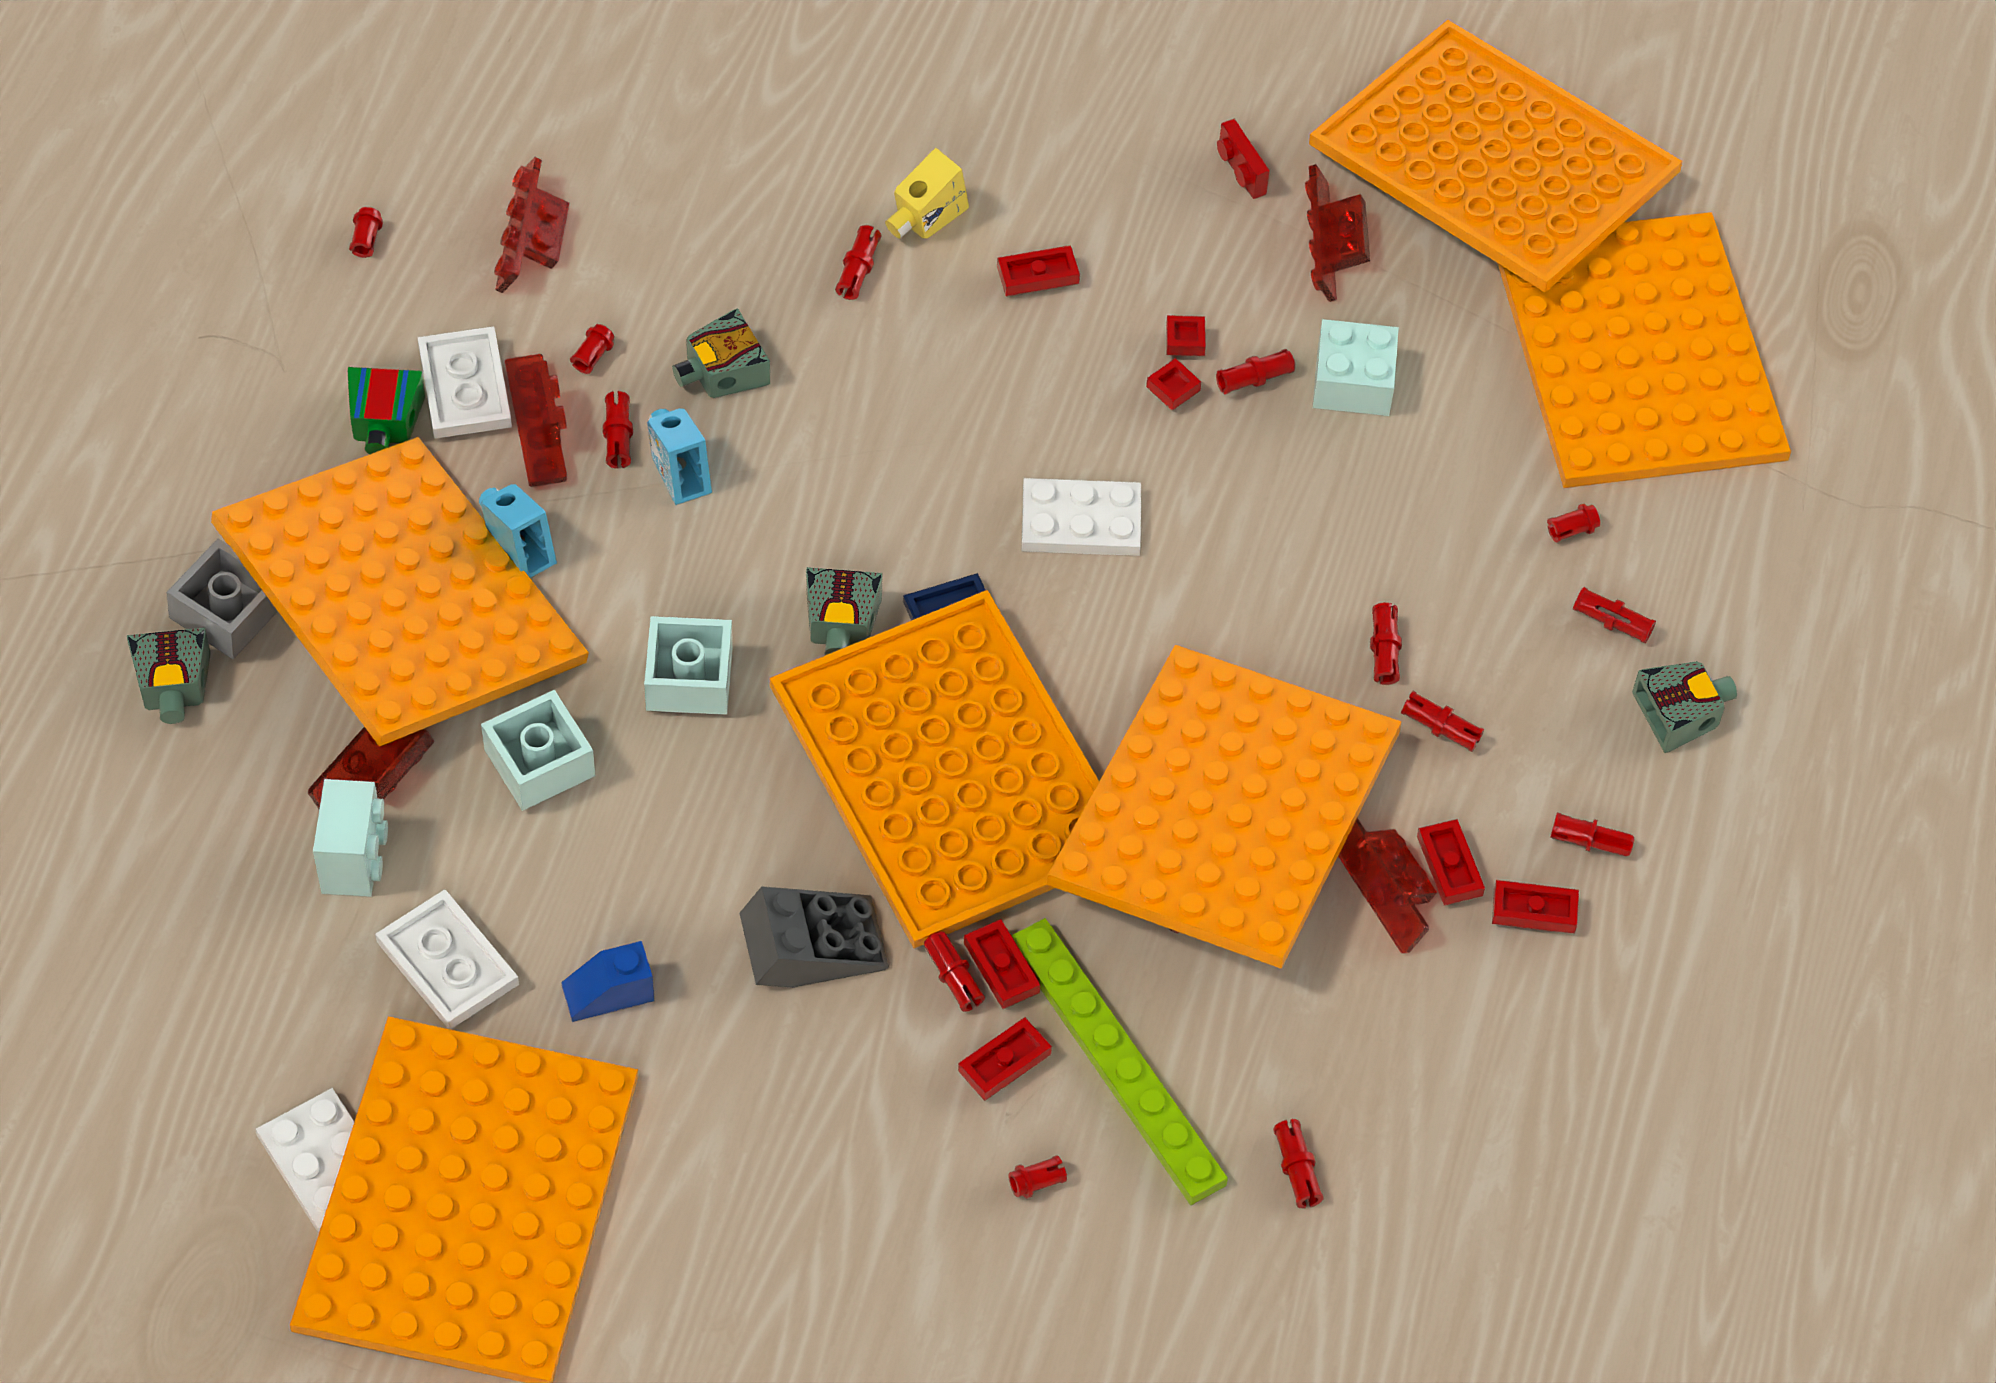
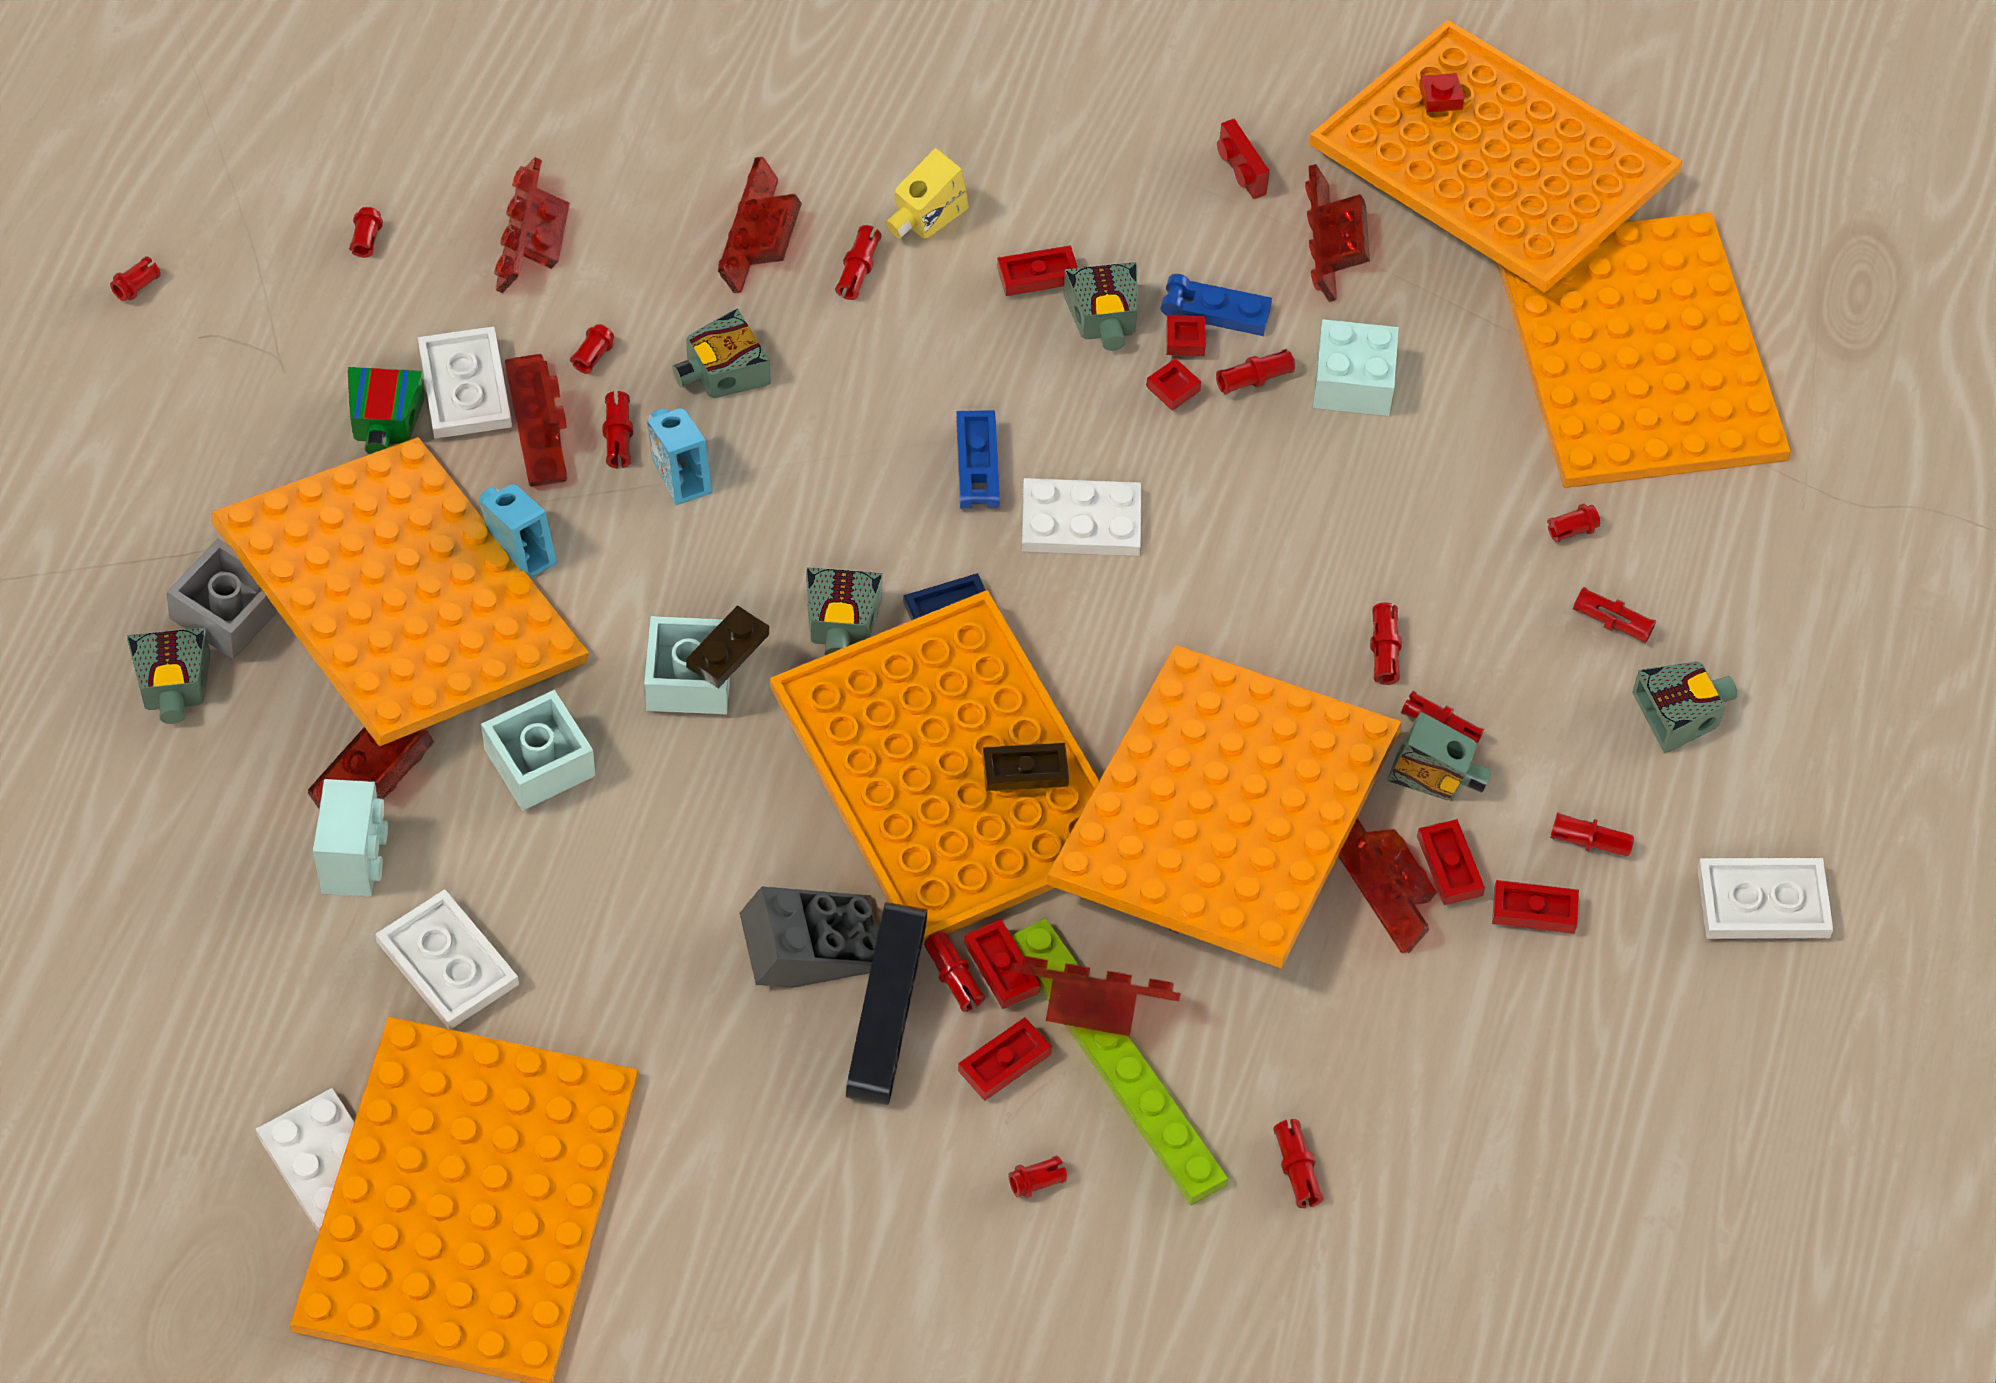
(130, 282): none -> red pin
(609, 982): blue slope -> none
(727, 646): none -> dark brown plate
(760, 226): none -> clear red bracket
(886, 1003): none -> black beam
(977, 458): none -> blue plate
(1025, 767): none -> dark brown plate
(1092, 1000): none -> clear red bracket
(1103, 302): none -> sand green torso
(1219, 305): none -> blue plate
(1437, 760): none -> sand green torso
(1441, 92): none -> red plate
(1764, 898): none -> white plate

